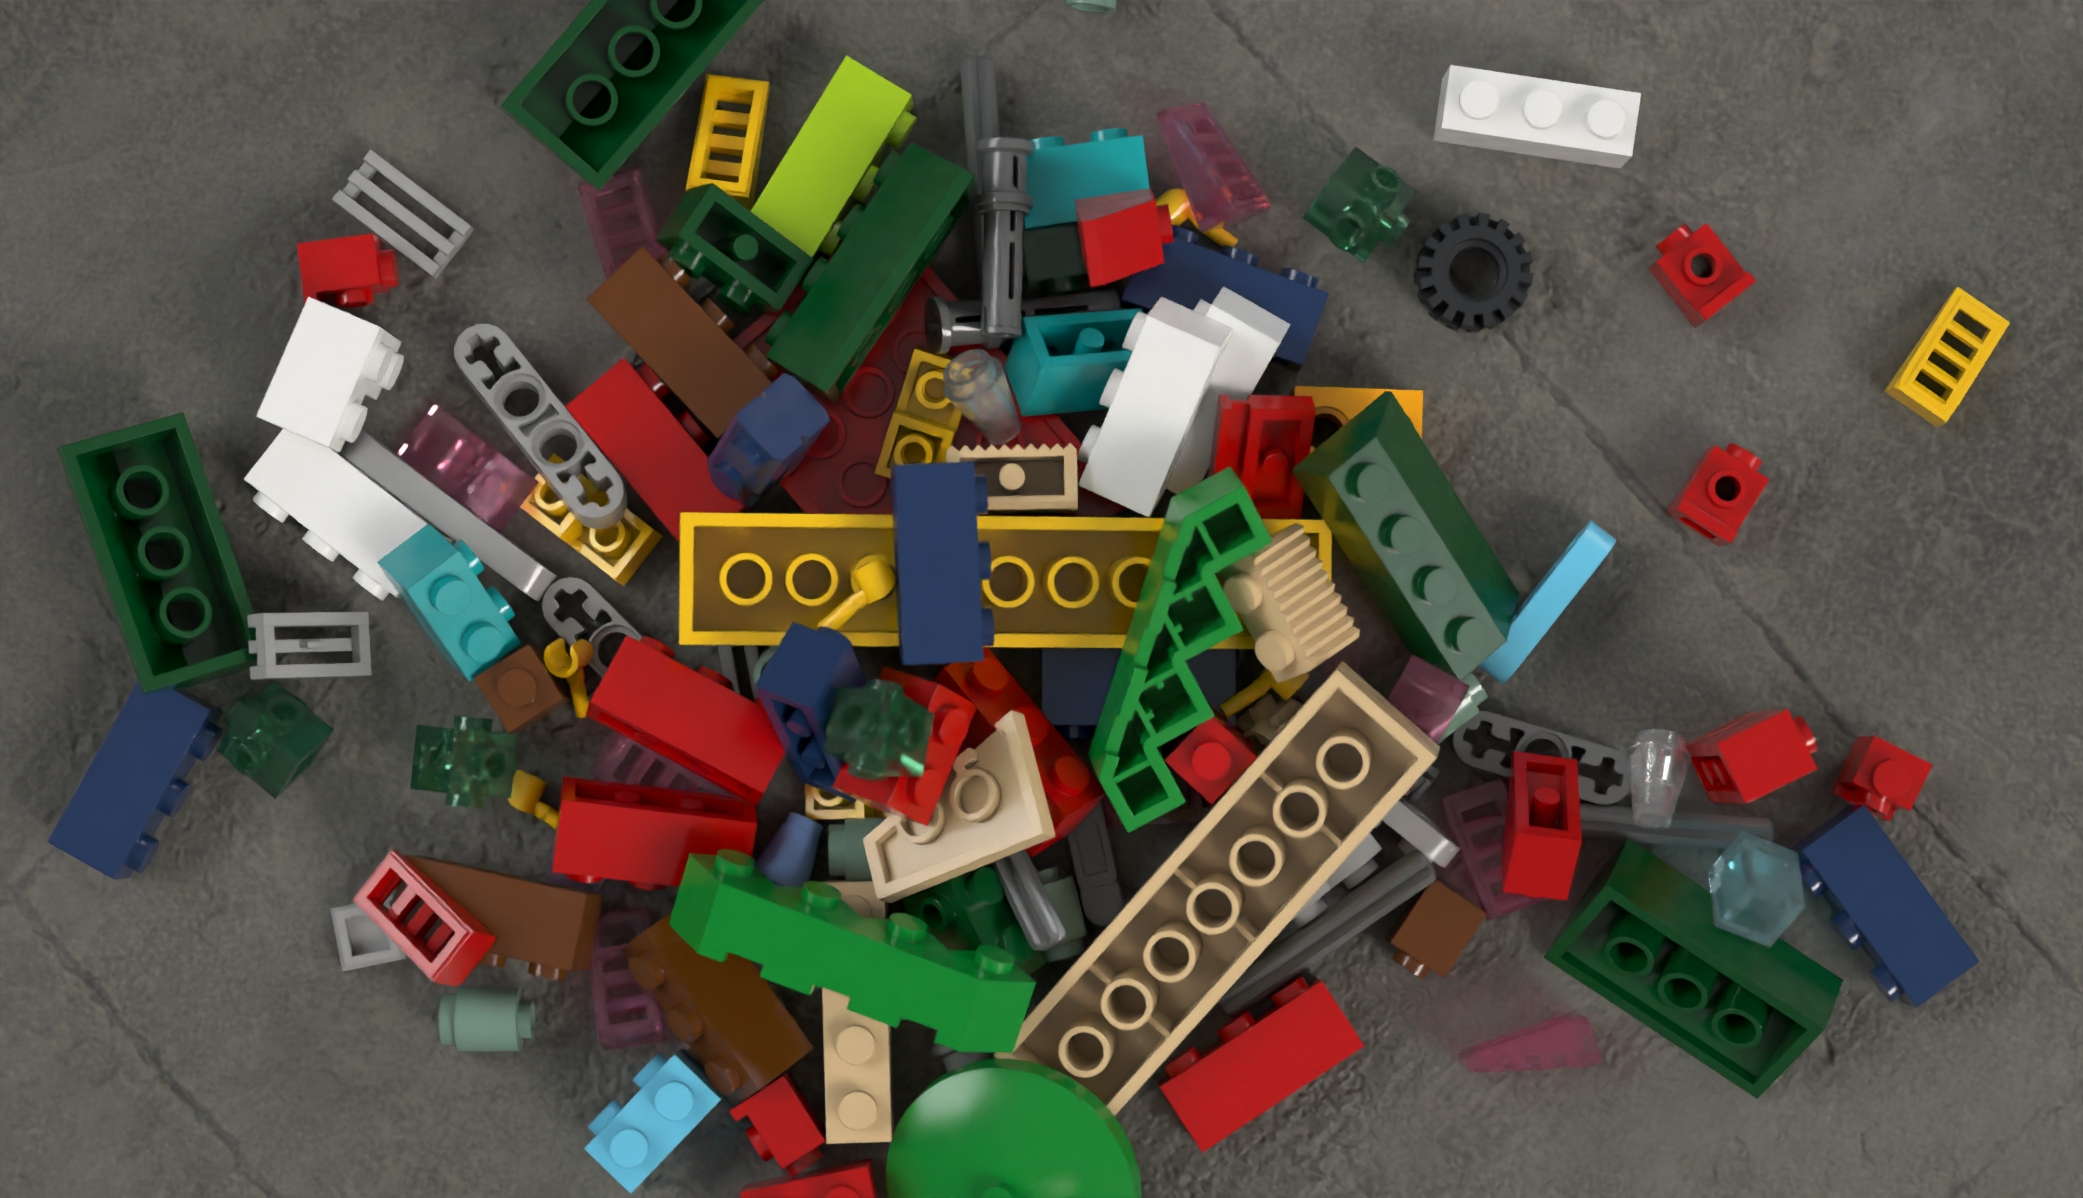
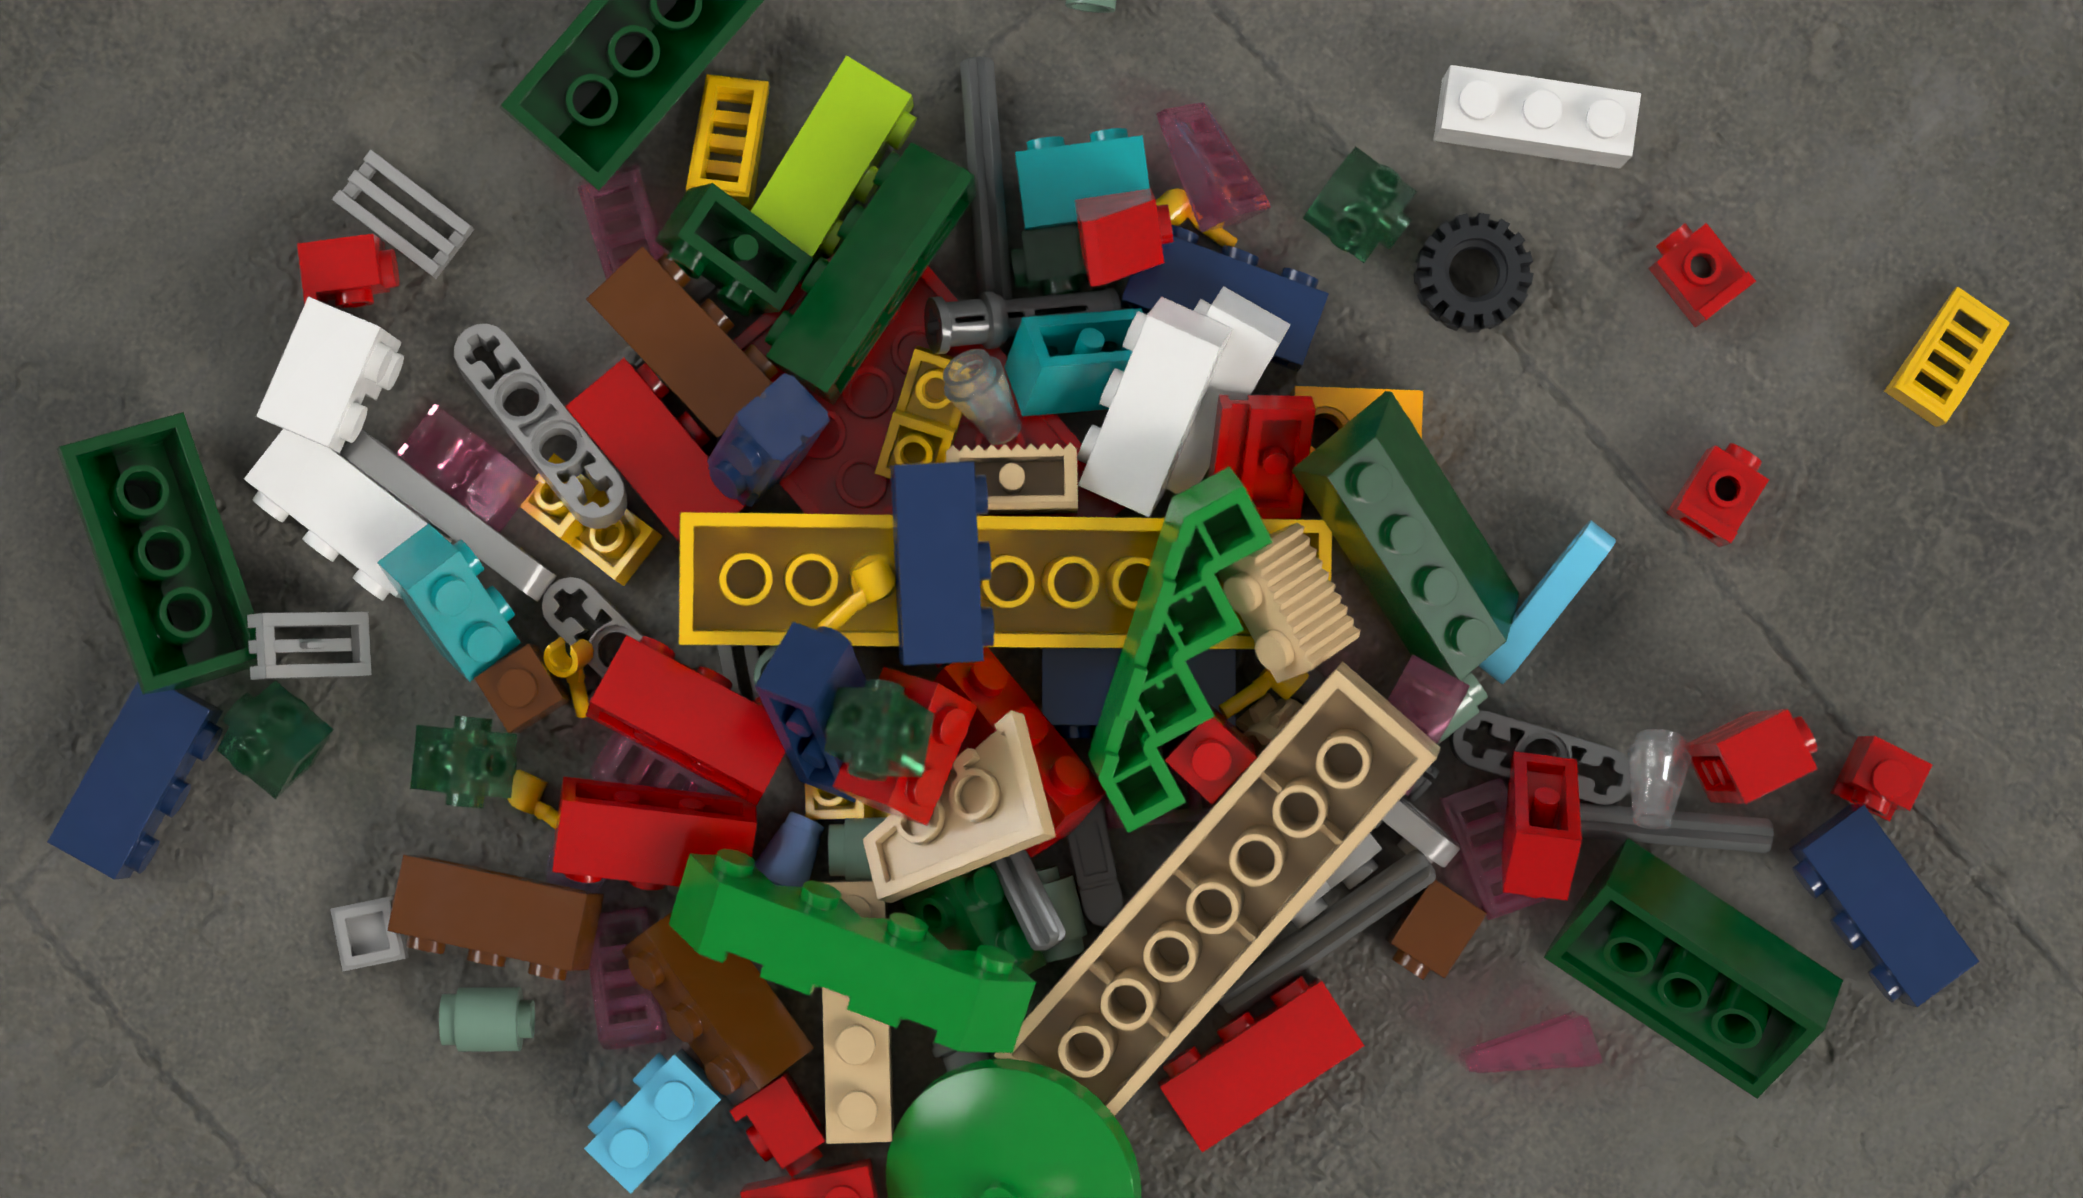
(456, 943): red slope -> none
(1003, 206): dark grey pin -> none
(1756, 889): clear light blue brick -> none

